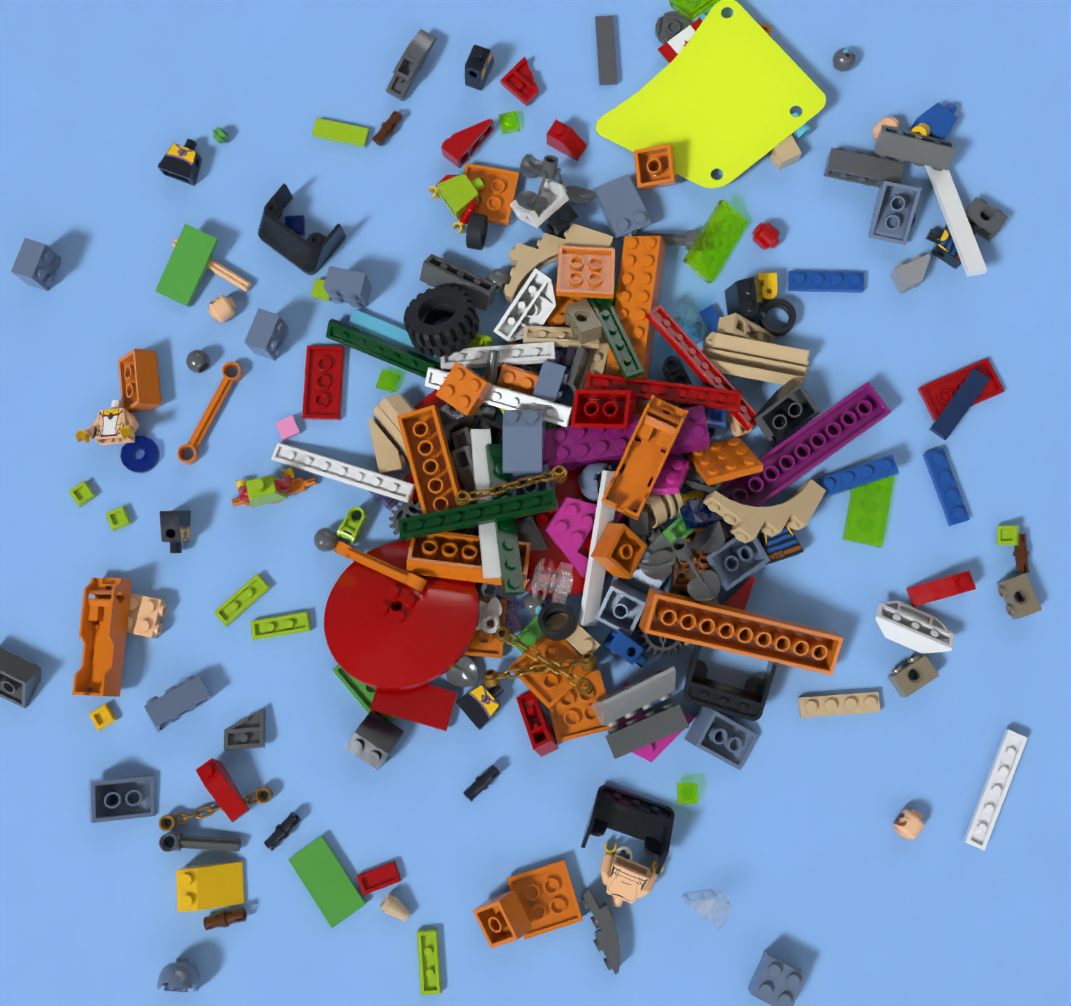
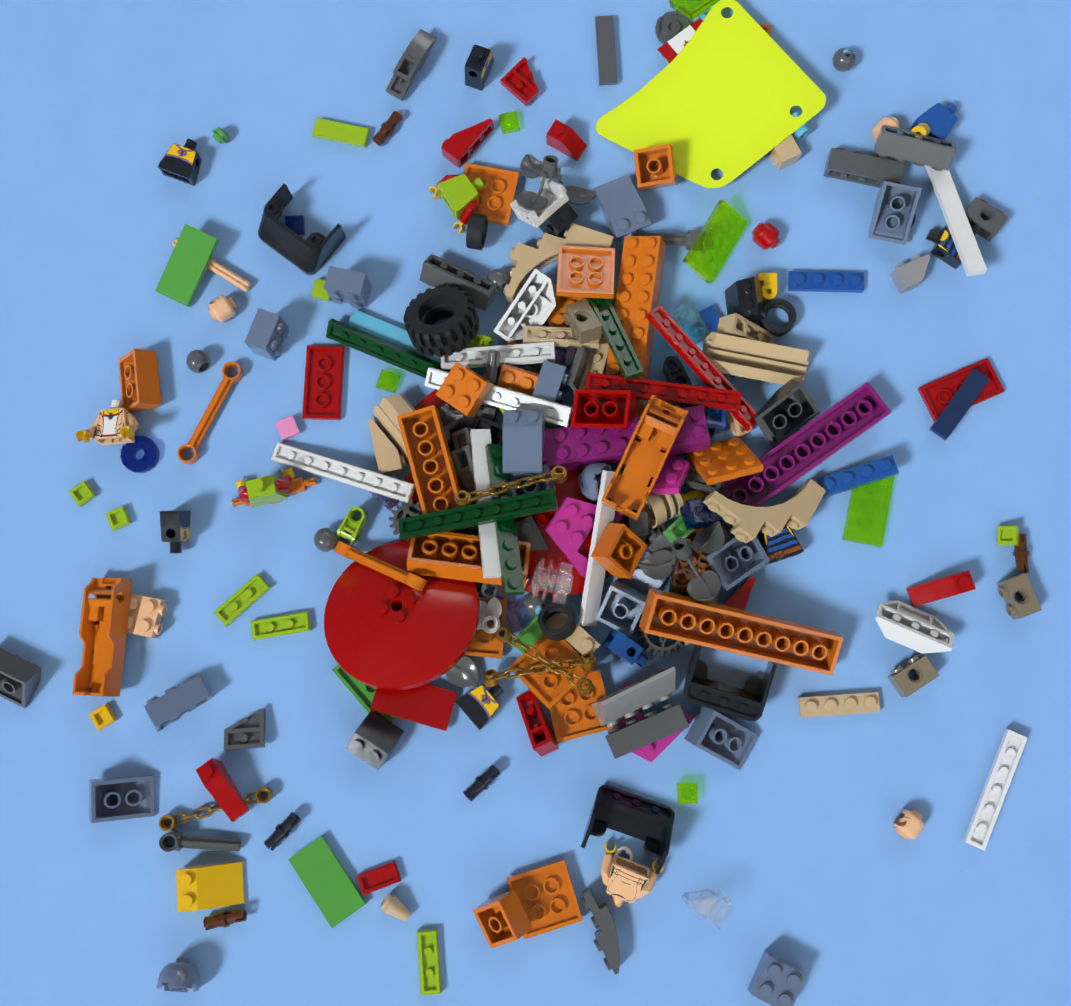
(36, 264): sand blue brick -> none
(946, 487): blue plate -> none

